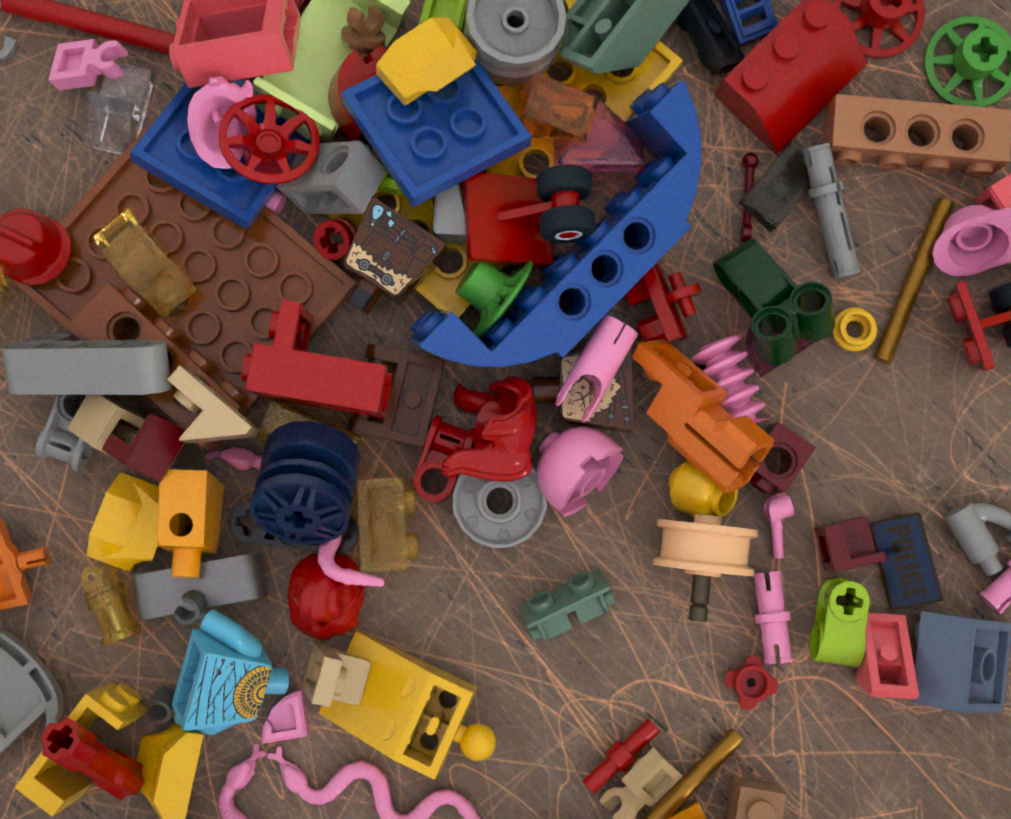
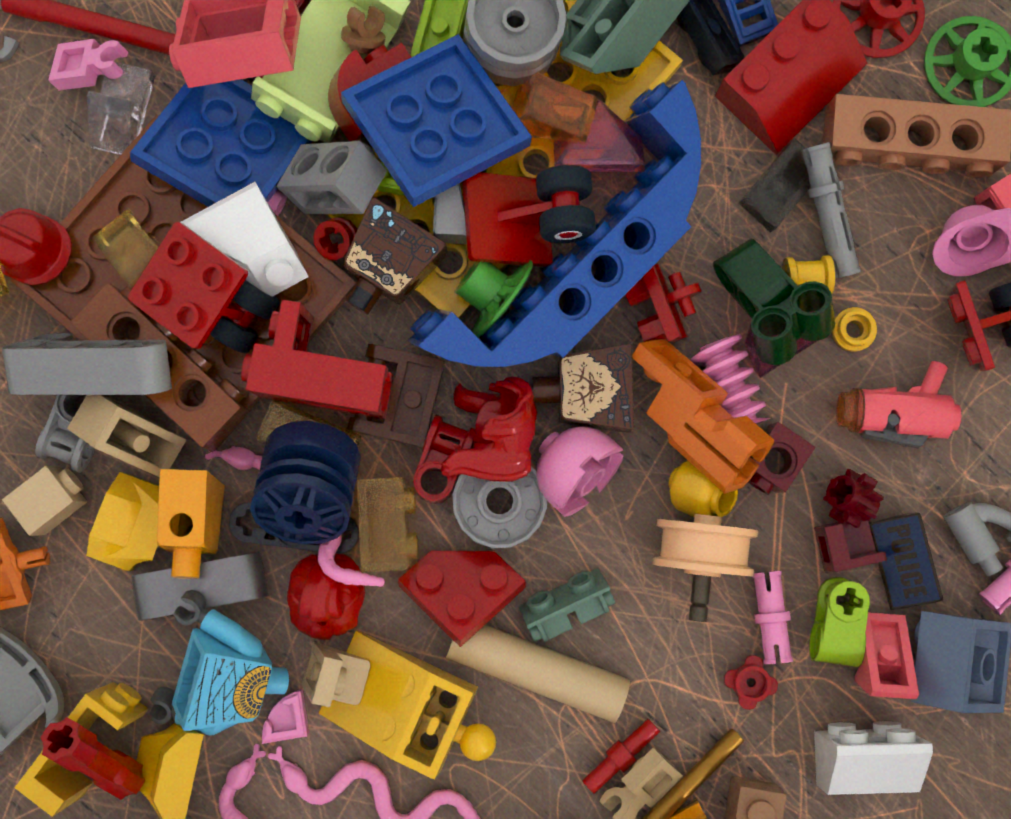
(45, 499): none -> tan brick
(109, 602): clear yellow piece -> none
(151, 449): dark red panel -> none
(192, 289): none -> red plate
(206, 113): bright pink hat -> none
(218, 418): tan slope -> none
(252, 237): none -> white slope
(267, 143): red wheel -> none
(426, 59): yellow slope -> none
(461, 589): none -> red plate
(543, 672): none -> tan brick
(600, 359): bright pink piece -> none
(750, 162): dark red hinge -> none
(776, 509): bright pink hand -> none
(809, 271): none -> yellow bush
(853, 498): none -> dark red gear
(870, 759): none -> white slope
(901, 416): none -> coral piece
(913, 282): pearl gold bar -> none

